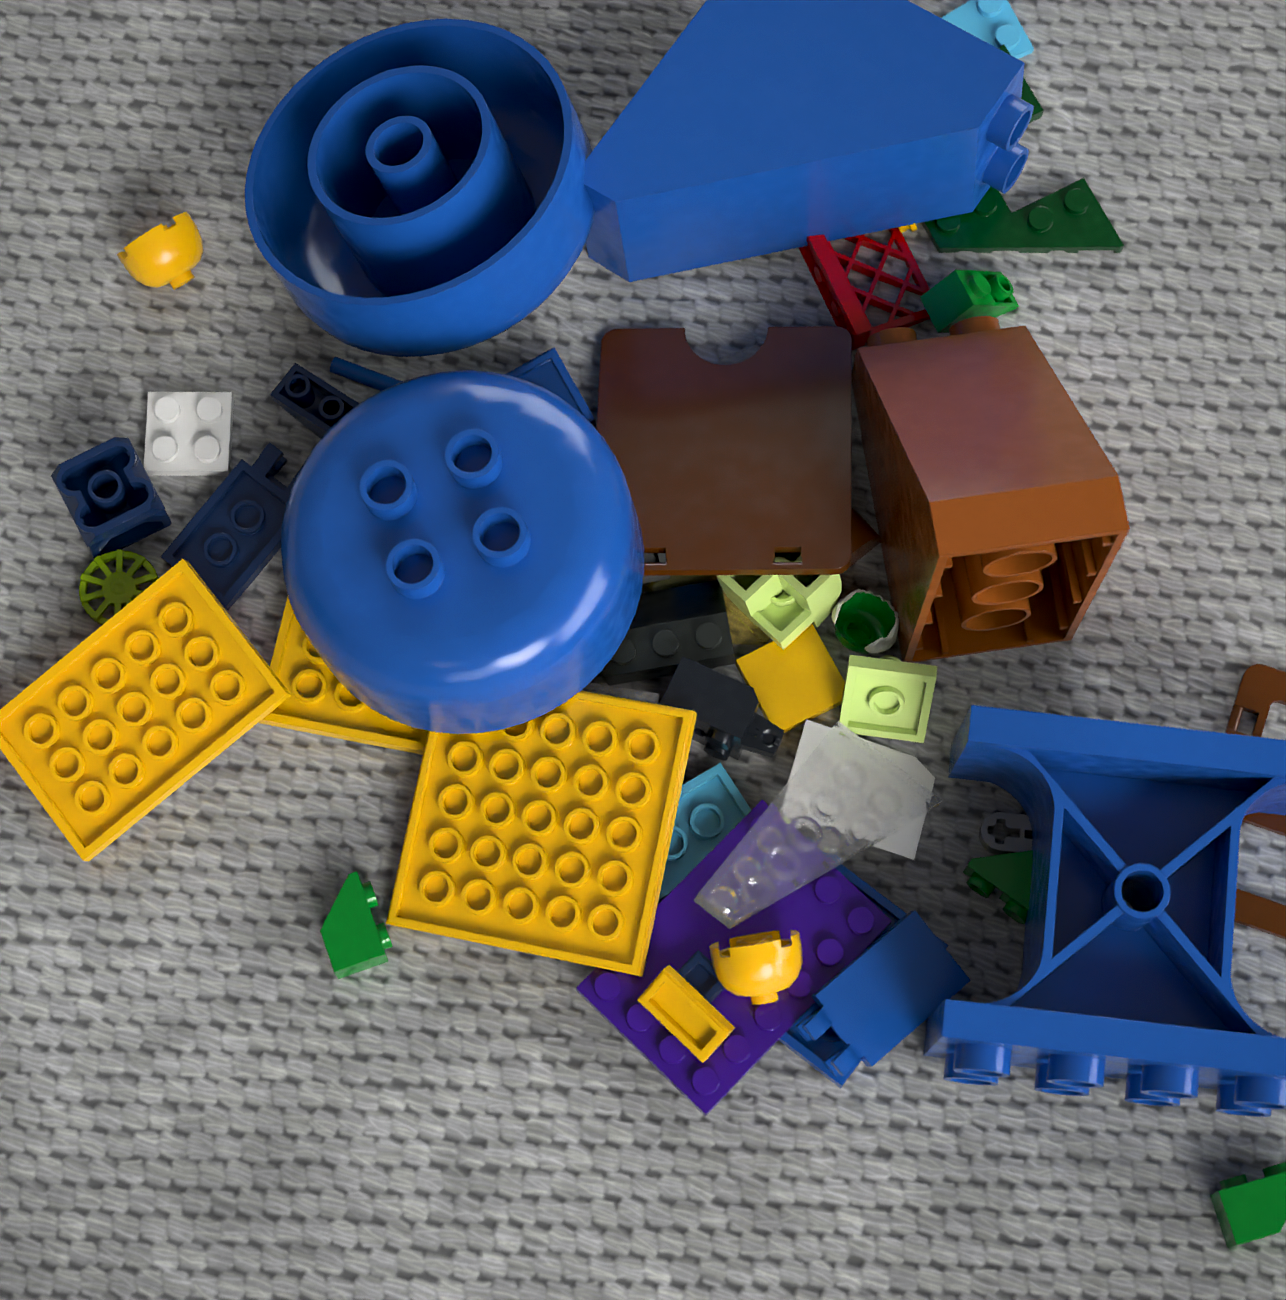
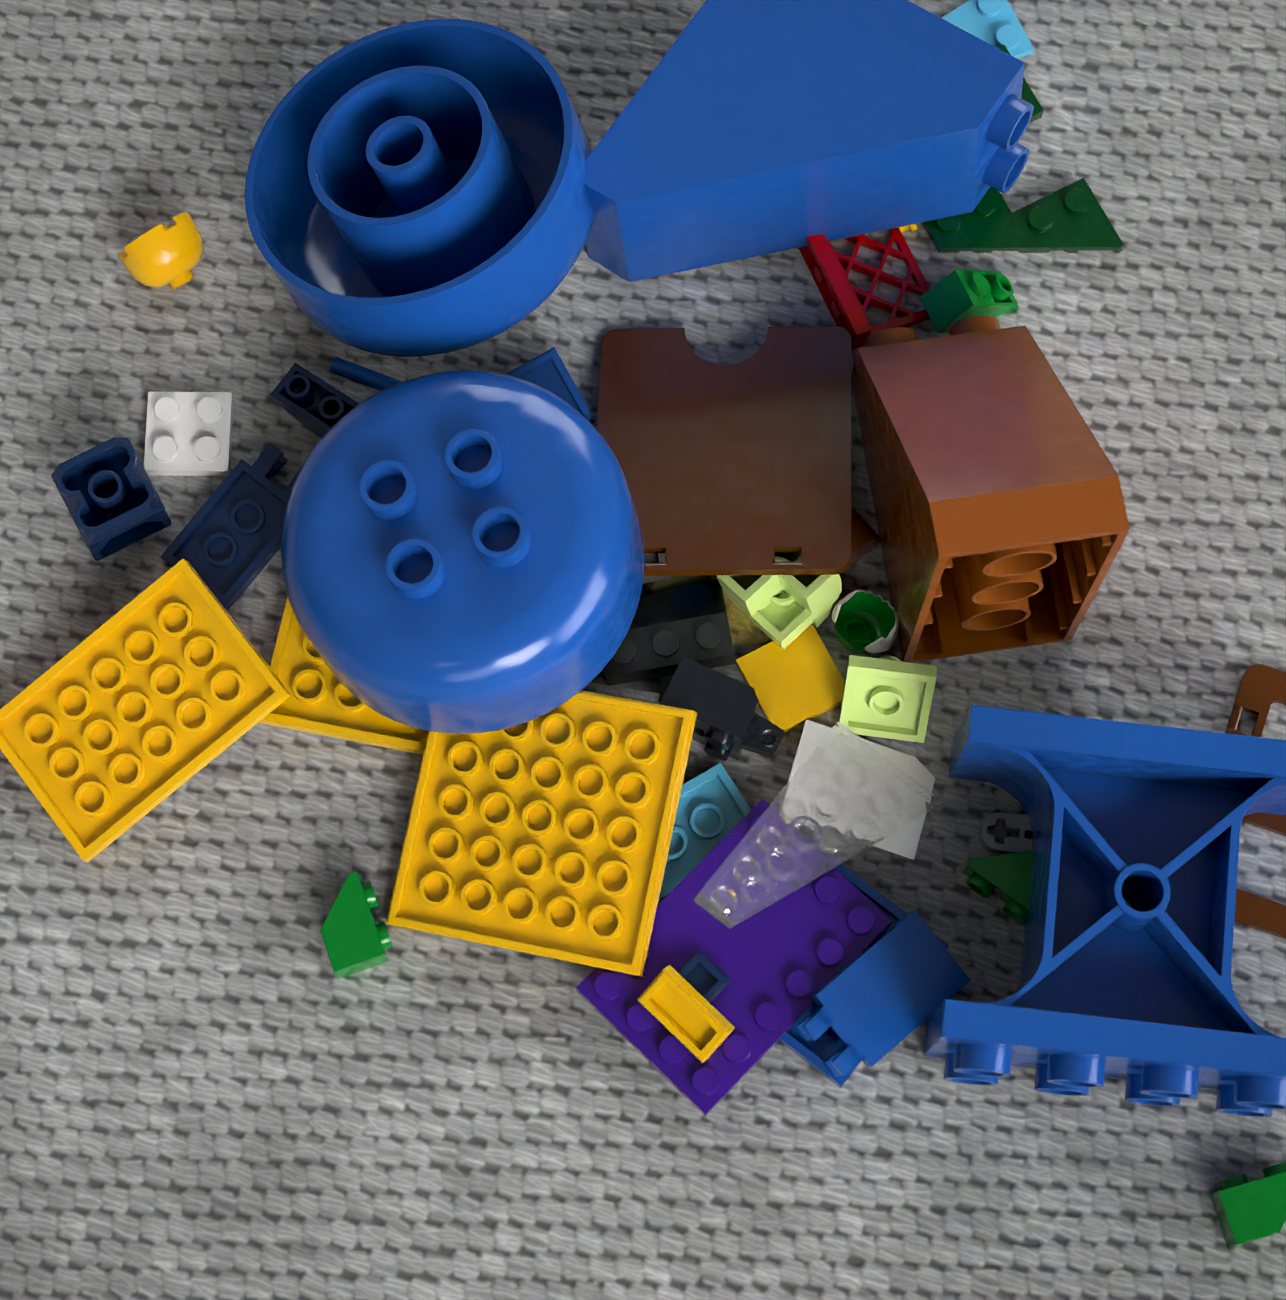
(117, 587): lime wheel -> none
(758, 964): yellow cylinder -> none

